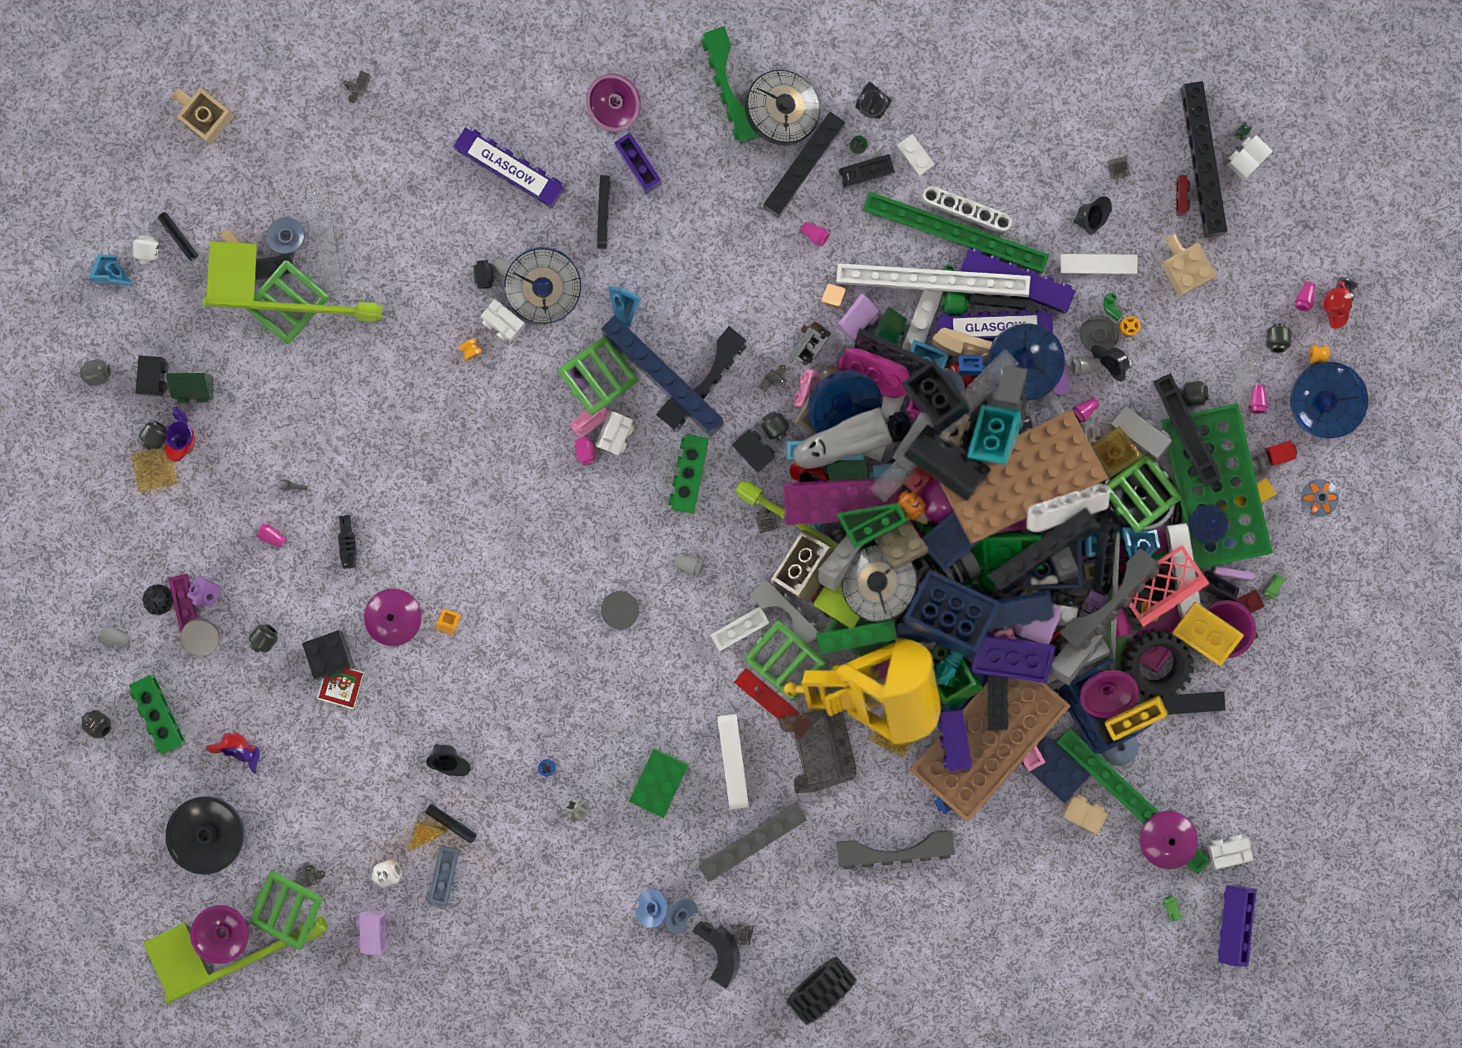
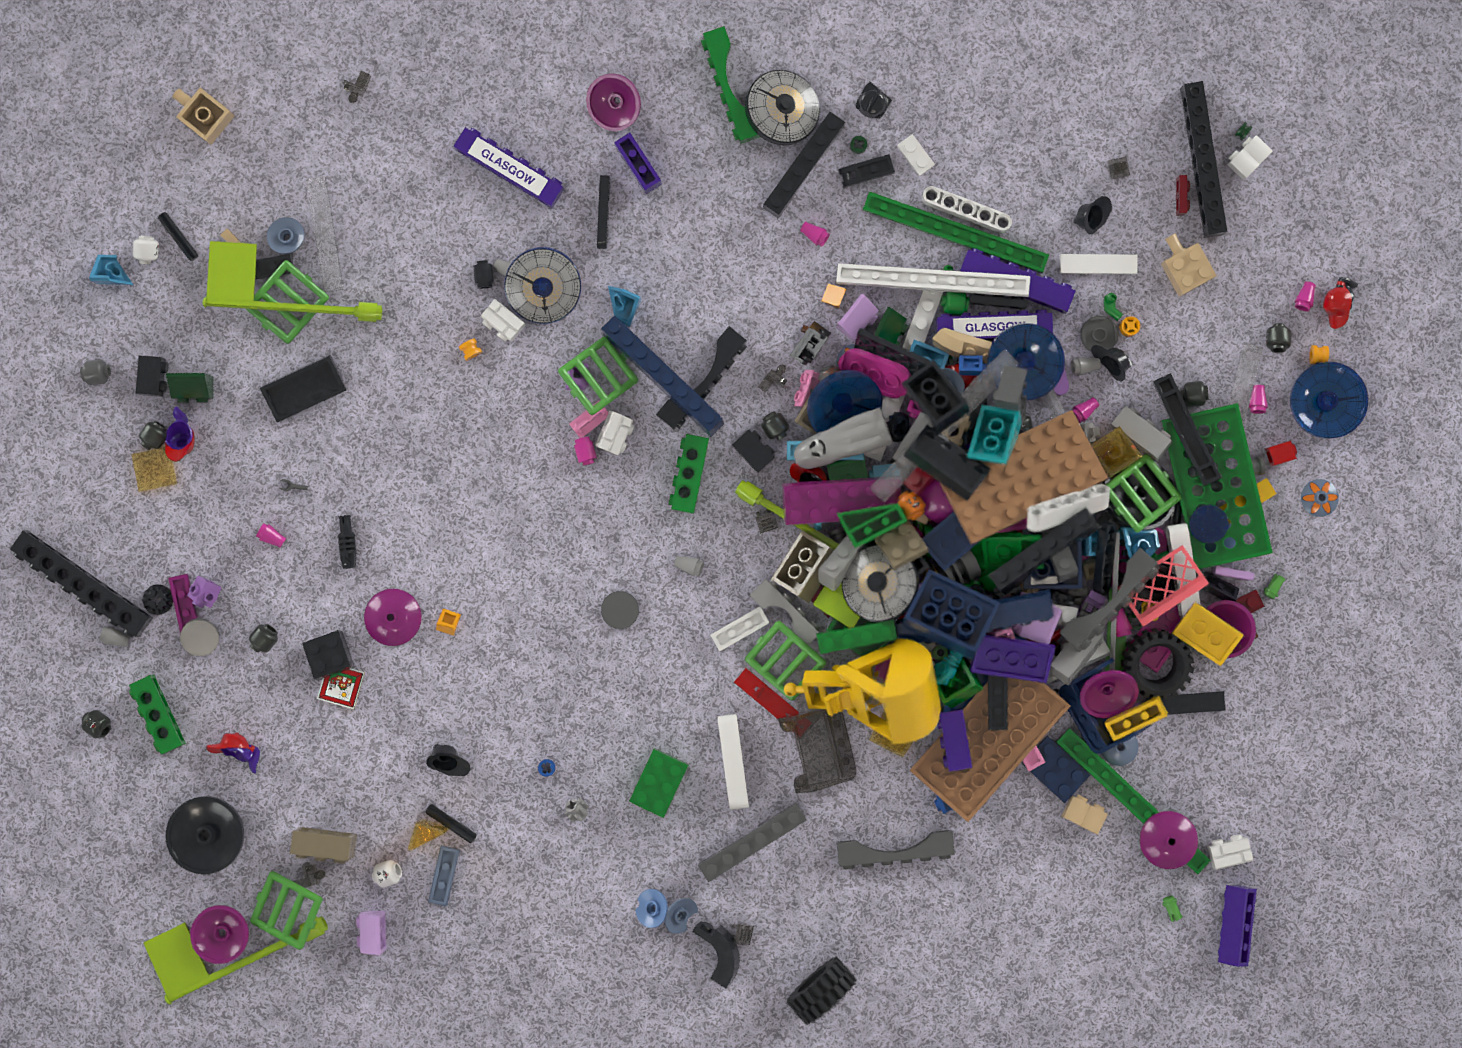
(22, 549): none -> black brick
(303, 388): none -> black slope
(323, 844): none -> dark tan brick

